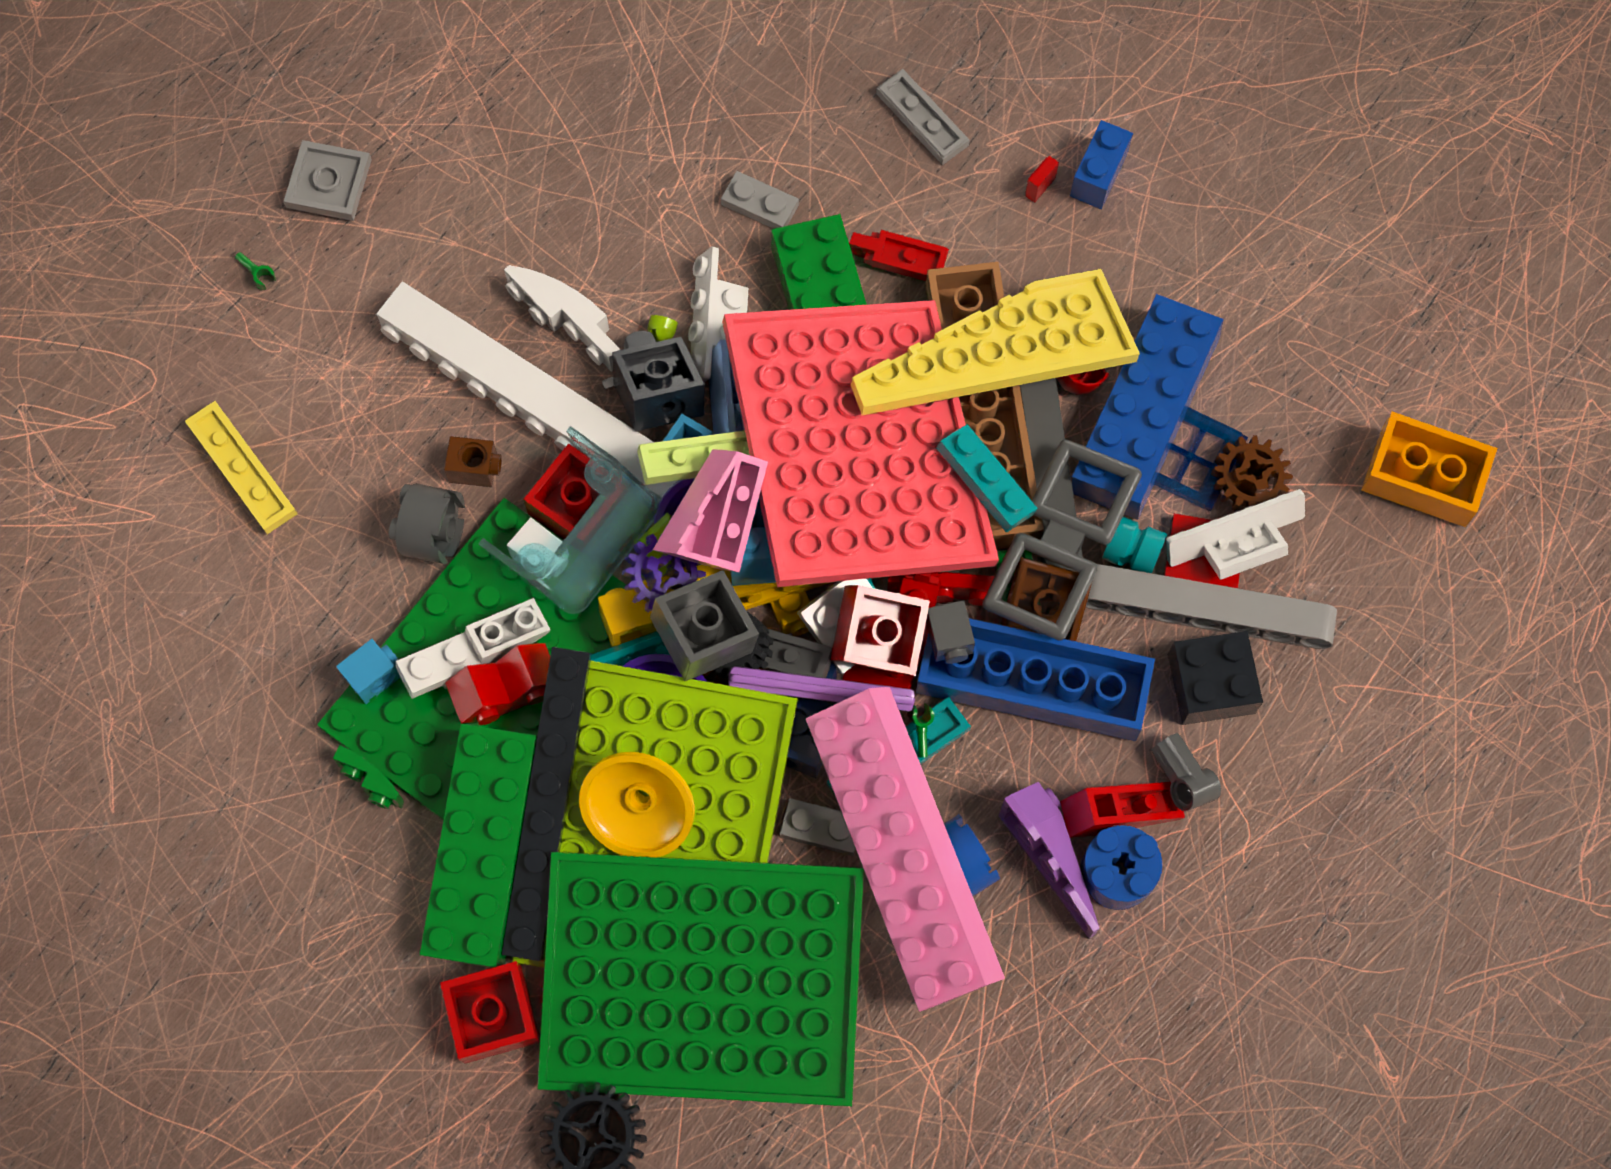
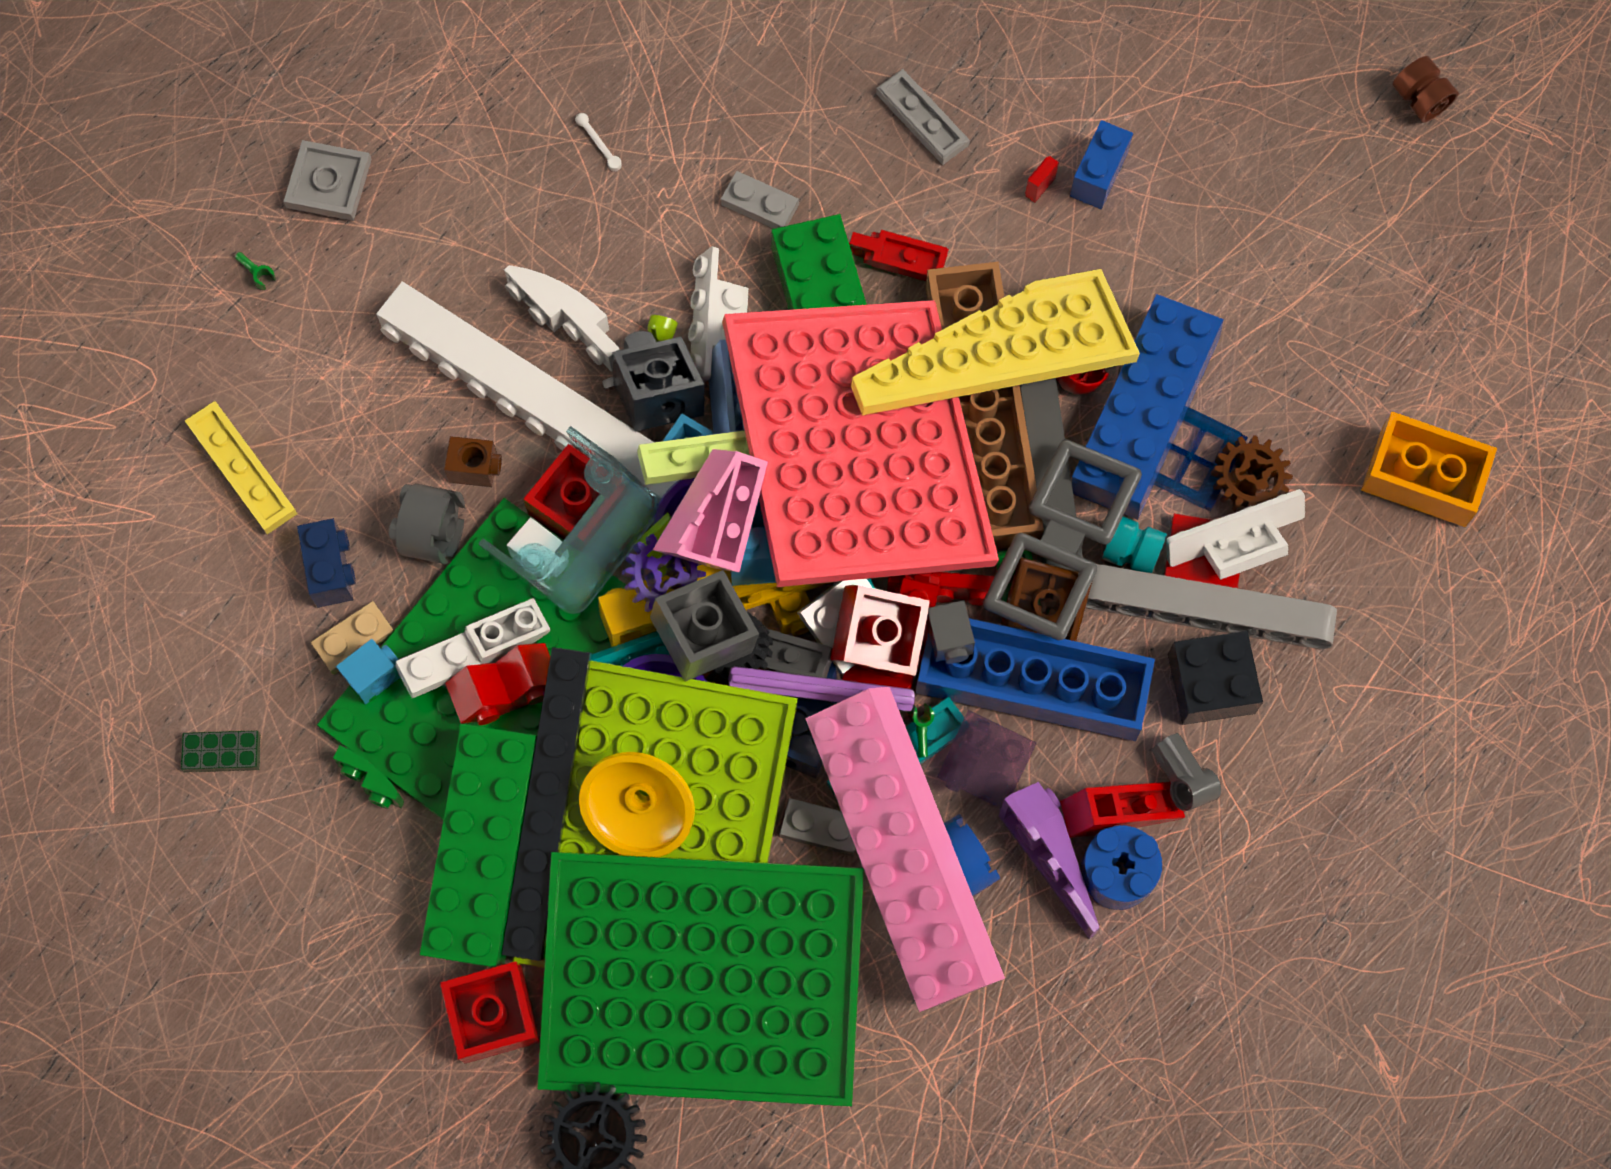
(220, 751): none -> dark green tile
(325, 562): none -> dark blue brick
(352, 634): none -> tan plate
(614, 162): none -> white hinge
(986, 478): teal plate -> none
(986, 759): none -> clear purple hinge
(1425, 89): none -> copper wheel

